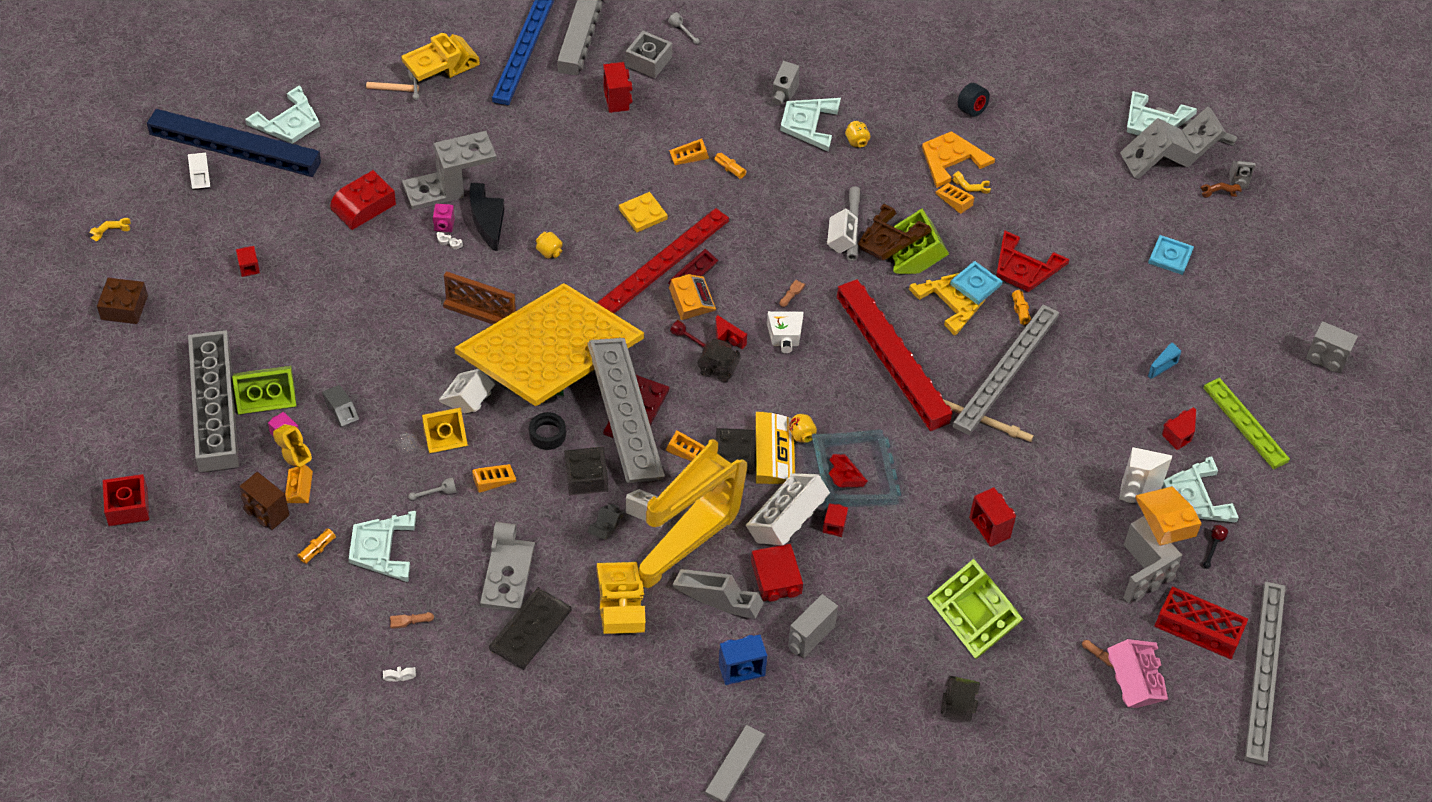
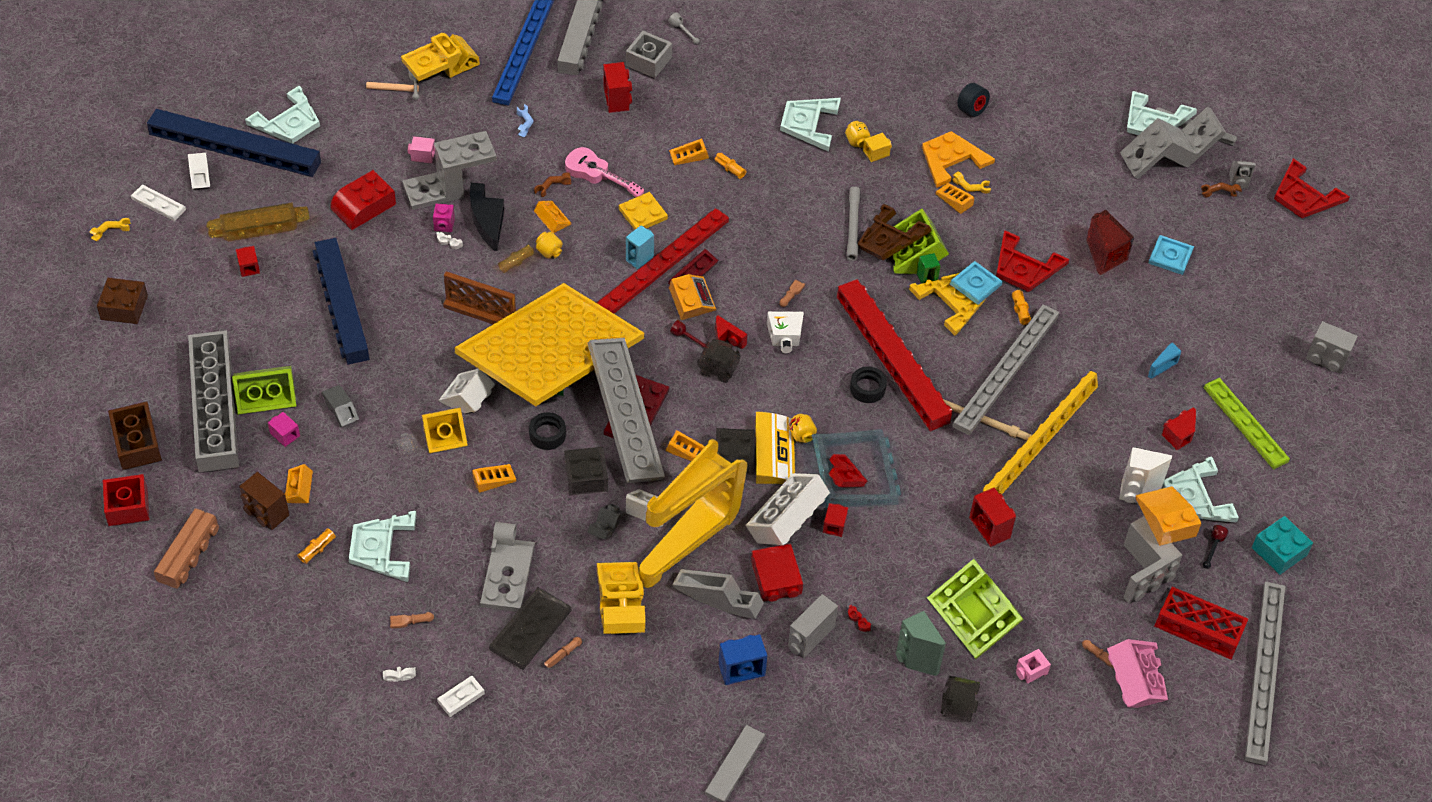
(134, 435): none -> reddish brown brick
(158, 202): none -> white tile
(186, 549): none -> nougat brick
(257, 222): none -> clear yellow hinge
(292, 445): yellow brick -> none
(341, 300): none -> dark blue brick
(422, 149): none -> bright pink brick
(447, 487): light grey hinge -> none
(461, 696): none -> white plate
(516, 258): none -> clear yellow pin
(528, 121): none -> light blue arm
(551, 216): none -> light orange slope
(565, 179): none -> dark orange arm
(576, 642): none -> nougat piece
(586, 165): none -> bright pink piece
(639, 247): none -> medium azure brick
(782, 88): light grey torso -> none
(842, 231): white brick -> none
(854, 615): none -> red piece
(865, 395): none -> black tyre
(877, 147): none -> yellow brick
(920, 645): none -> sand green slope
(928, 268): none -> green piece
(1032, 666): none -> bright pink brick
(1044, 434): none -> yellow plate
(1108, 242): none -> clear red slope
(1282, 545): none -> teal brick
(1303, 198): none -> red wing

